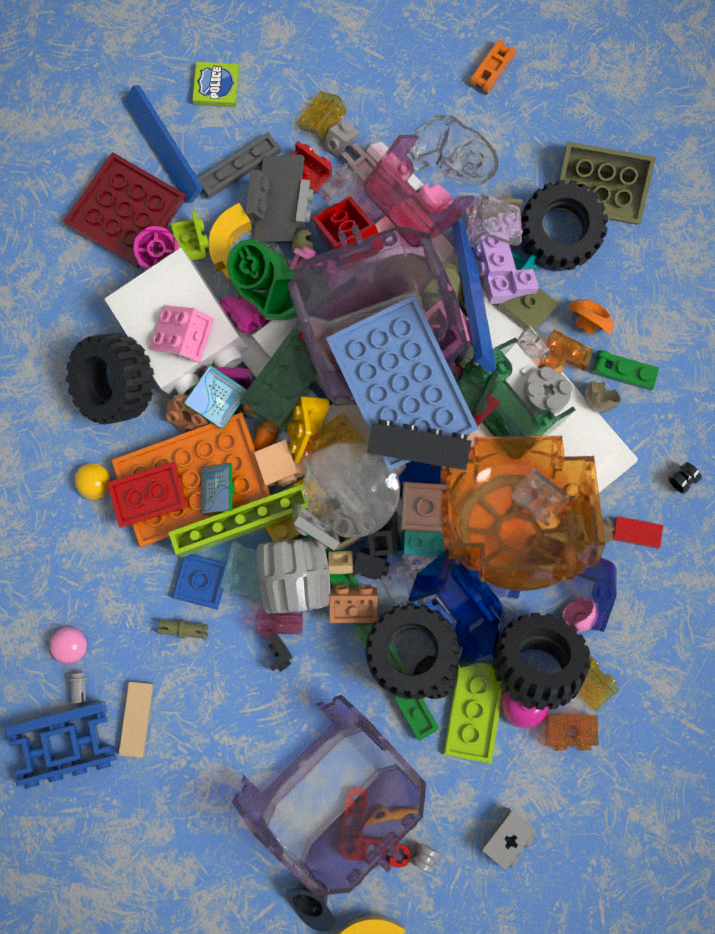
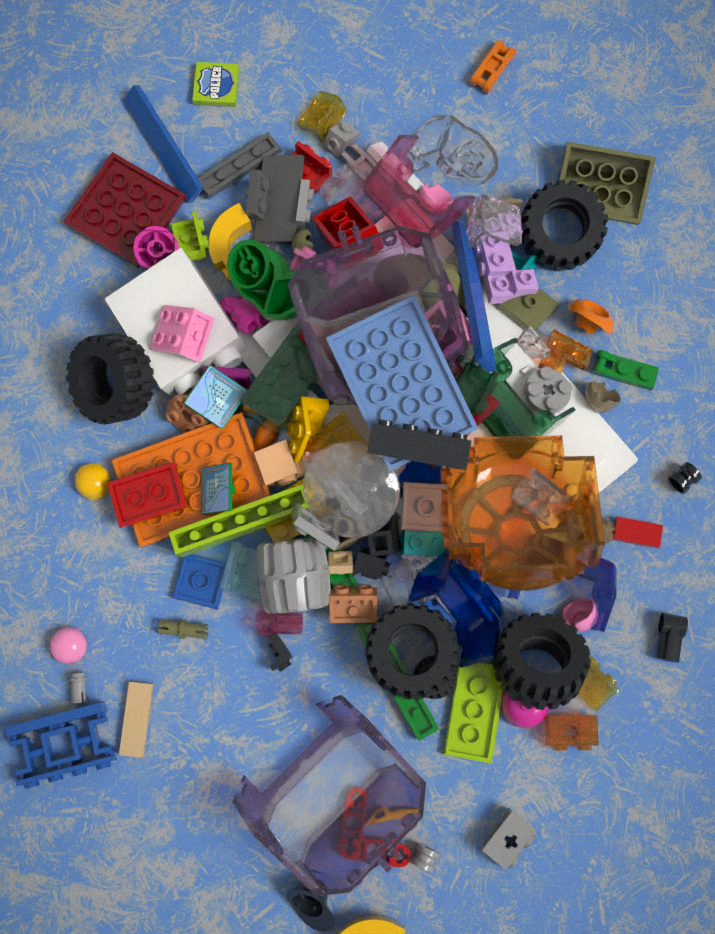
(671, 630): none -> black piece

